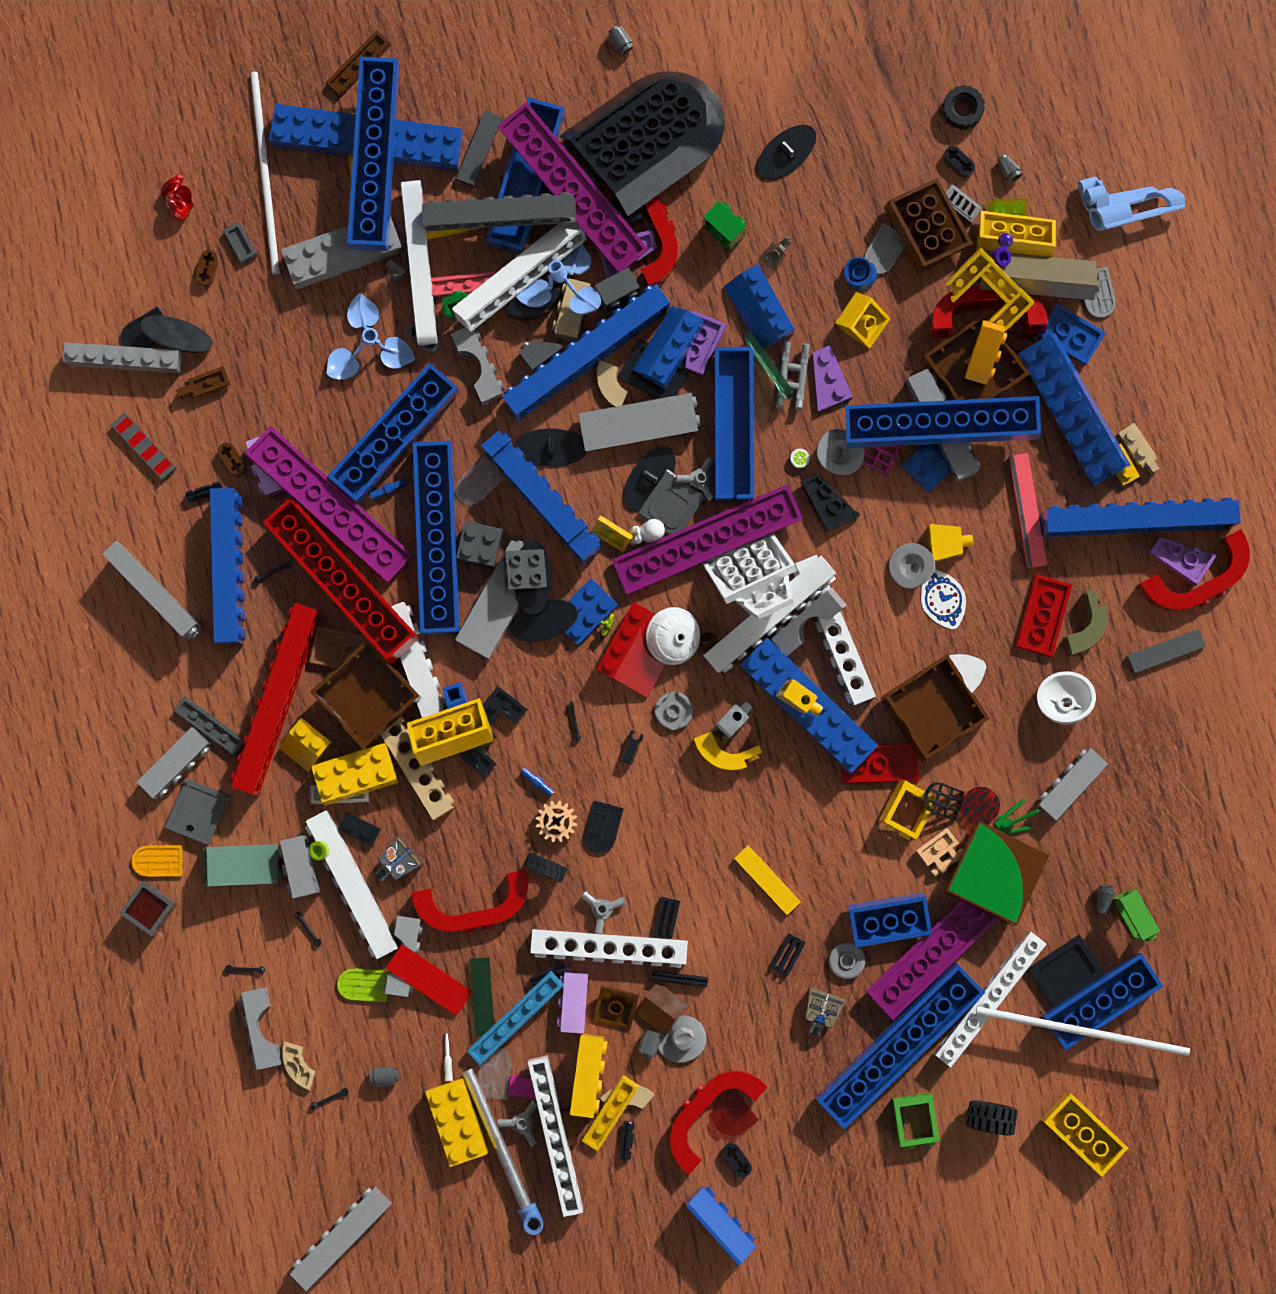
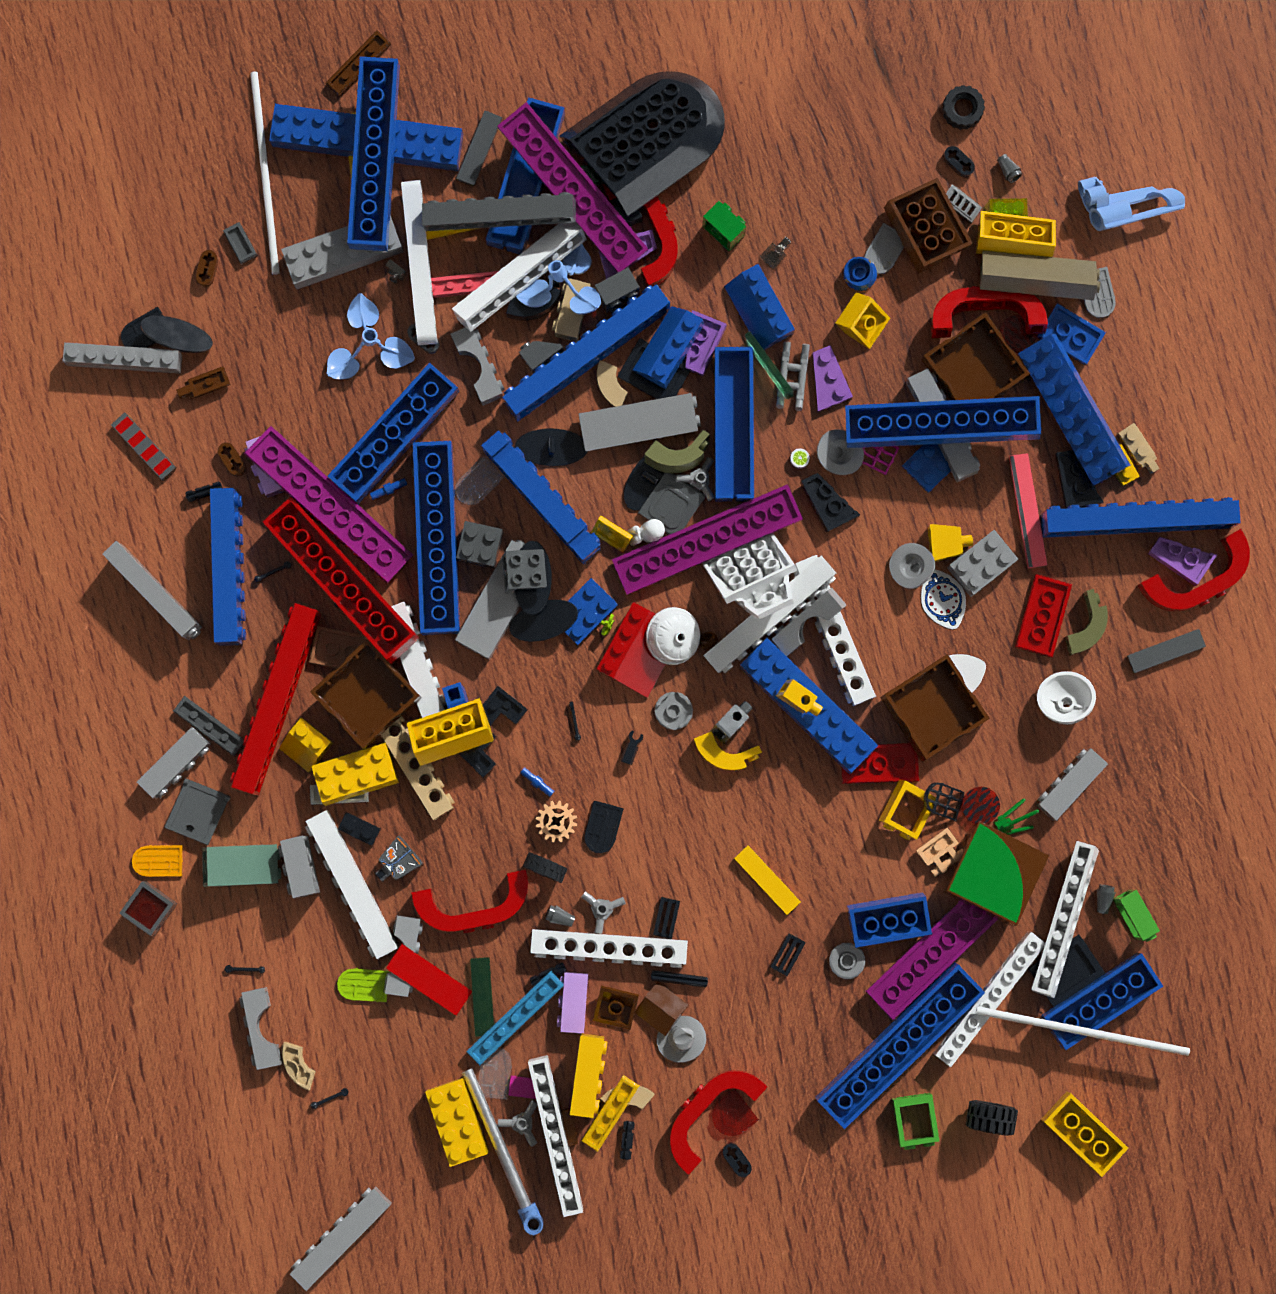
(177, 197): red hair -> none
(317, 942): black hinge -> none
(318, 850): lime tile -> none
(384, 1076): dark grey brick -> none
(447, 1061): white piece -> none
(451, 301): green bracket -> none
(559, 916): none -> dark grey cone
(620, 40): dark grey brick -> none
(649, 1044): dark grey brick -> none
(677, 460): none -> olive arch
(720, 1224): slope -> none
(786, 152): black shield -> none
(822, 1009): torso -> none
(982, 563): none -> light grey brick
(983, 266): yellow wedge -> none
(985, 352): light orange brick -> none
(1002, 255): dark purple plate -> none
(1065, 919): none -> white brick
(1074, 481): none -> black wing

